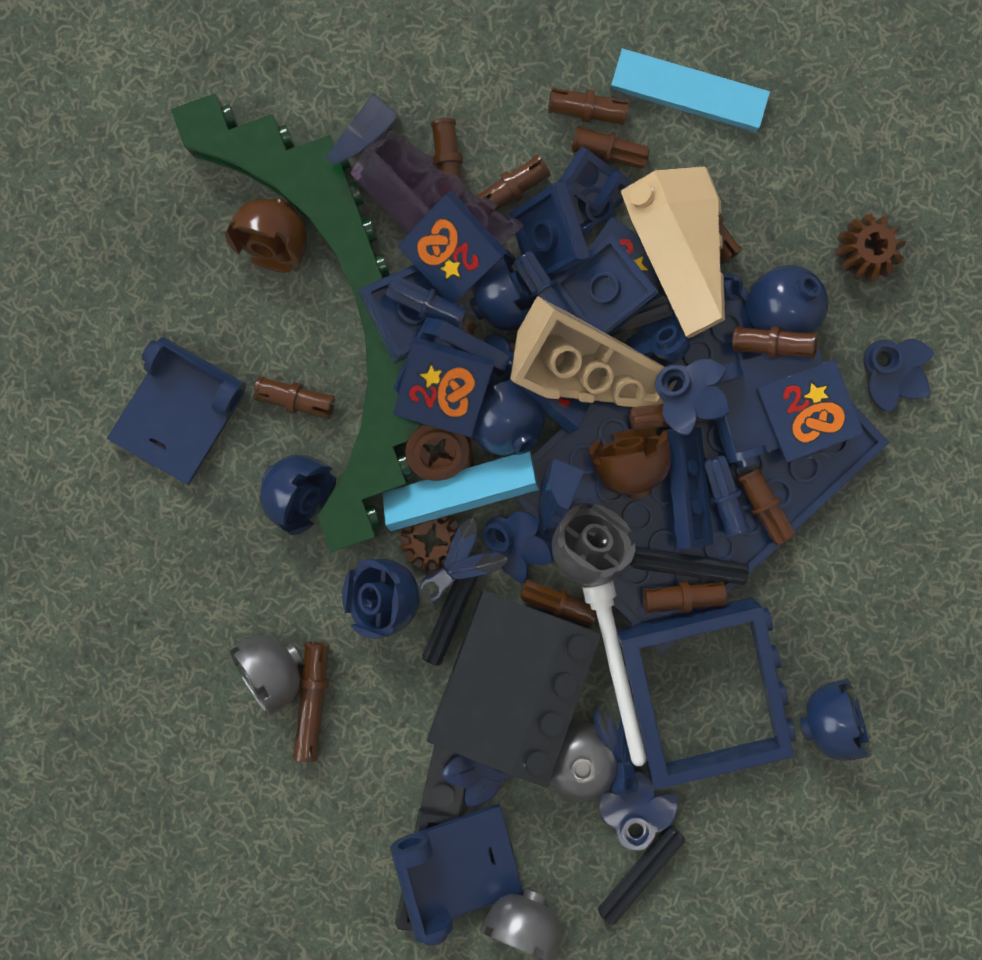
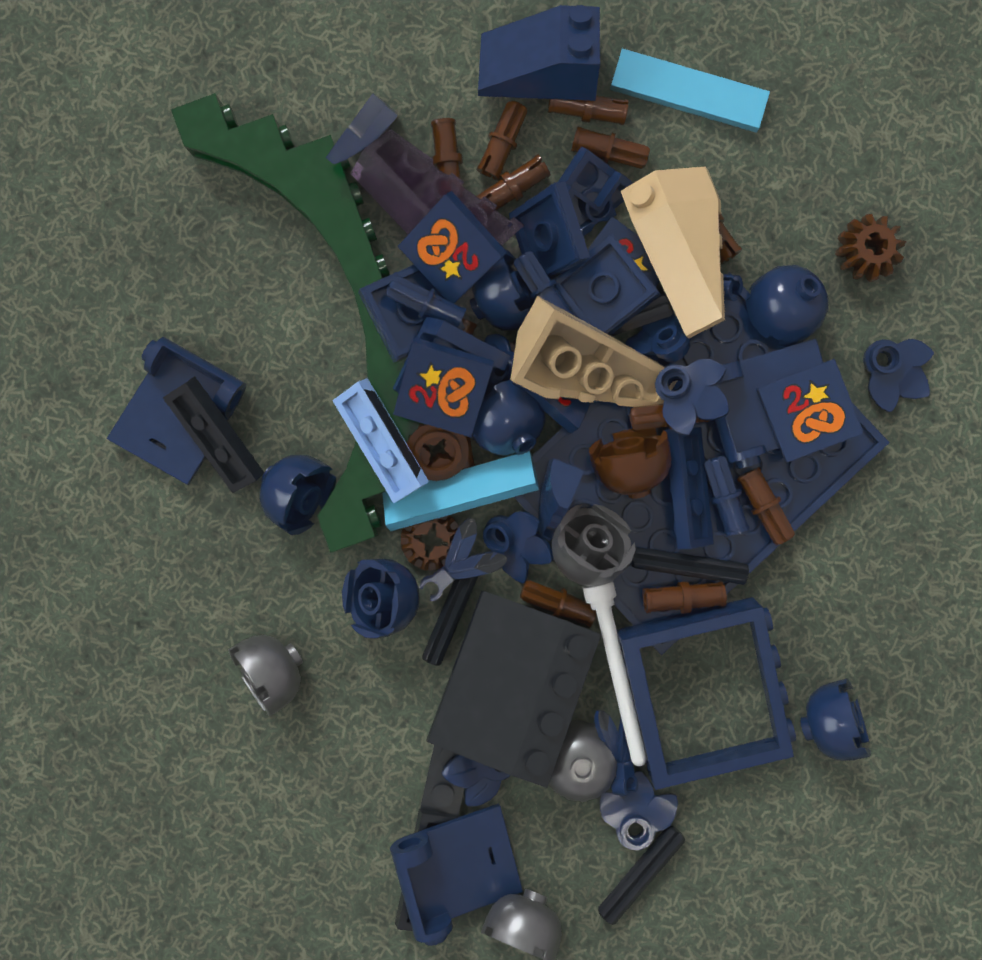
(213, 435): none -> black plate
(268, 232): reddish brown cylinder -> none
(294, 397): reddish brown pin -> none
(312, 686): reddish brown pin -> none
(380, 440): none -> light blue plate
(502, 140): none -> reddish brown axle
(543, 56): none -> dark blue slope
(775, 342): reddish brown pin -> none

